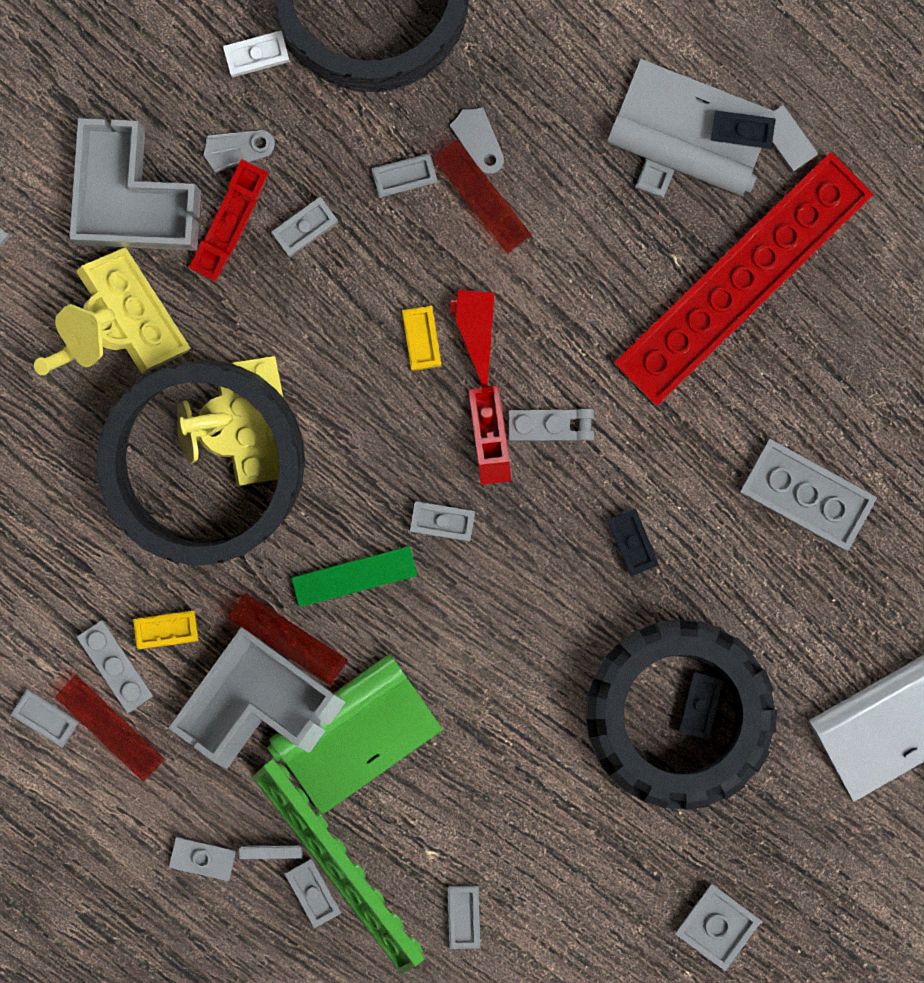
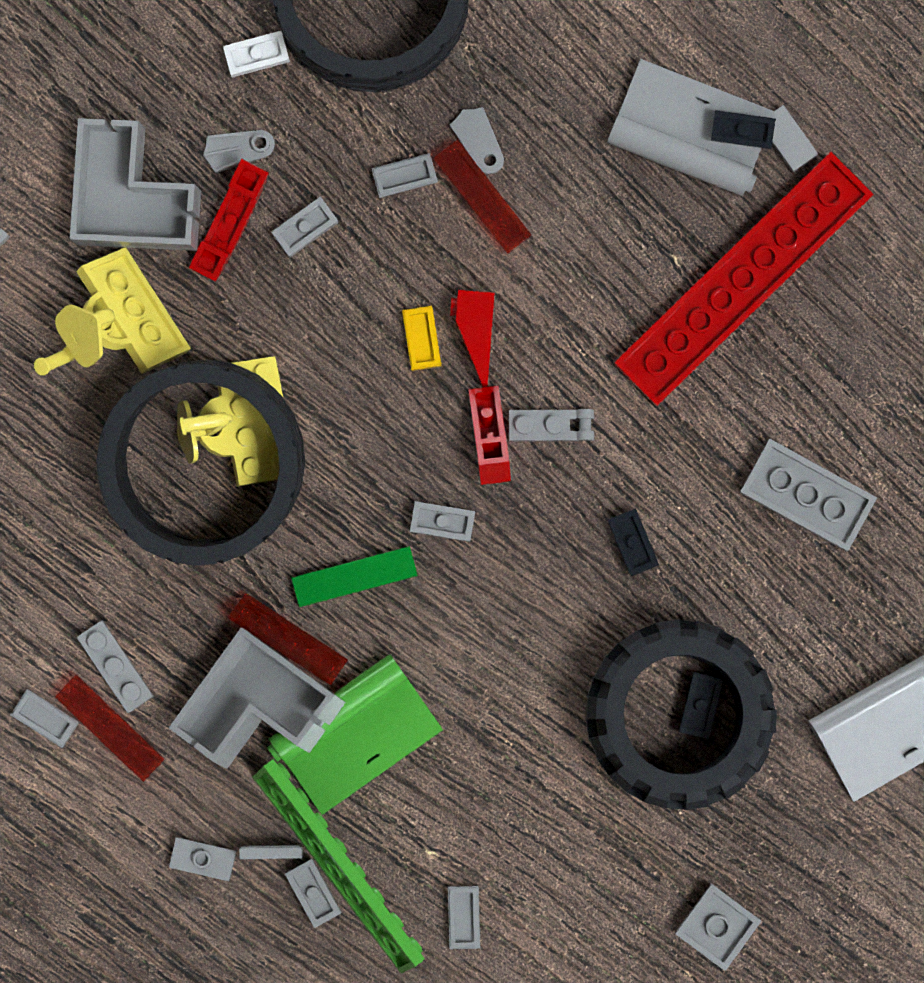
(166, 630): yellow plate -> none
(654, 179): light grey tile -> none

